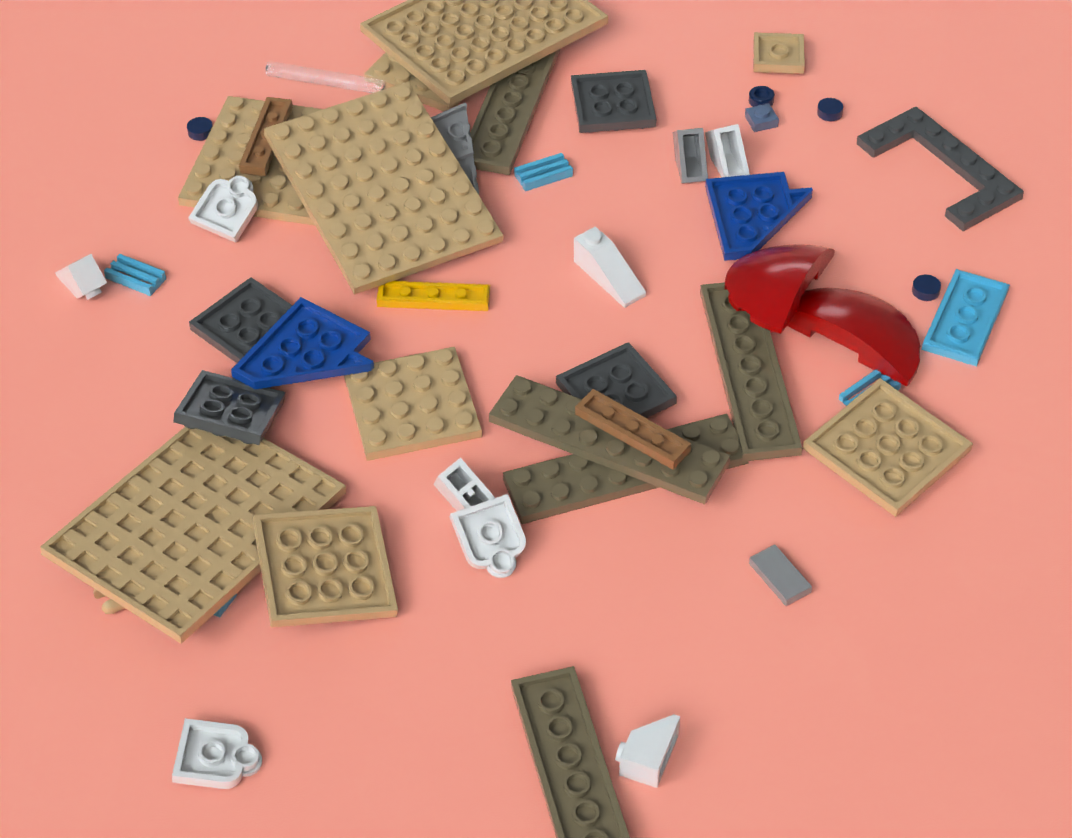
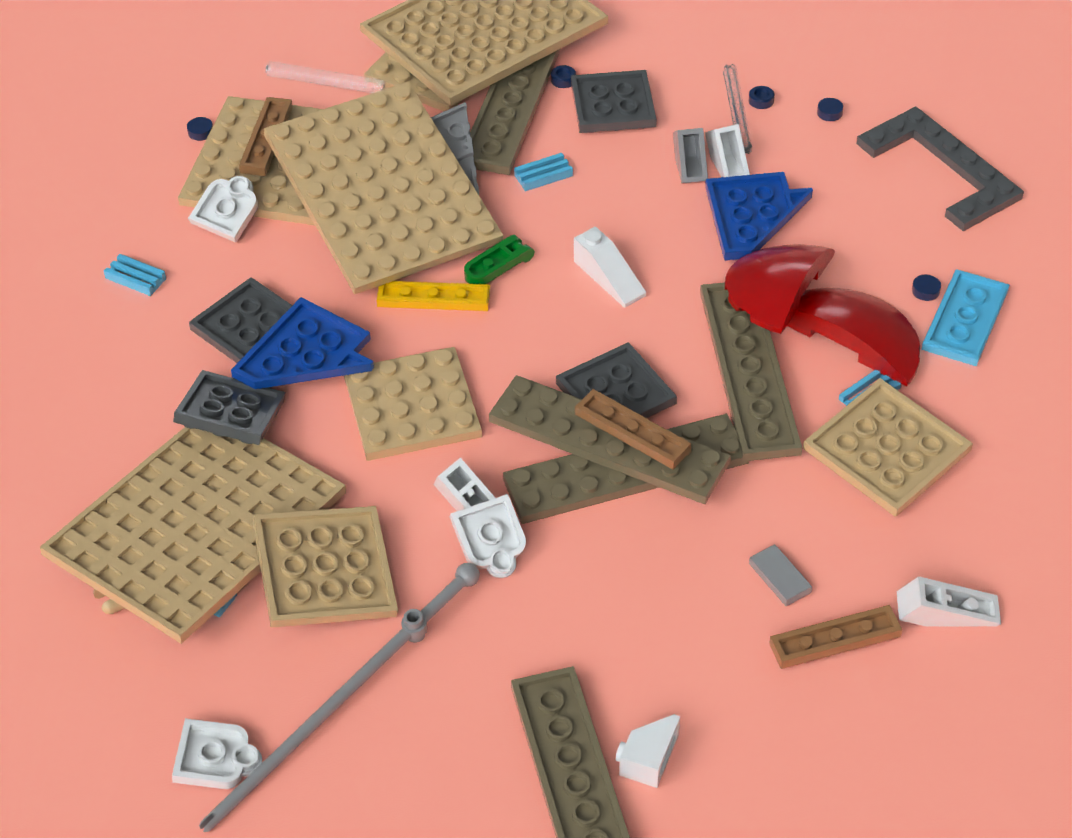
(82, 277): white slope -> none
(413, 629): none -> light grey bar
(497, 260): none -> green plate
(562, 76): none -> dark blue tile
(737, 104): none -> clear axle
(761, 117): sand blue plate -> none
(778, 53): tan plate -> none
(835, 636): none -> medium nougat plate
(946, 605): none -> white slope

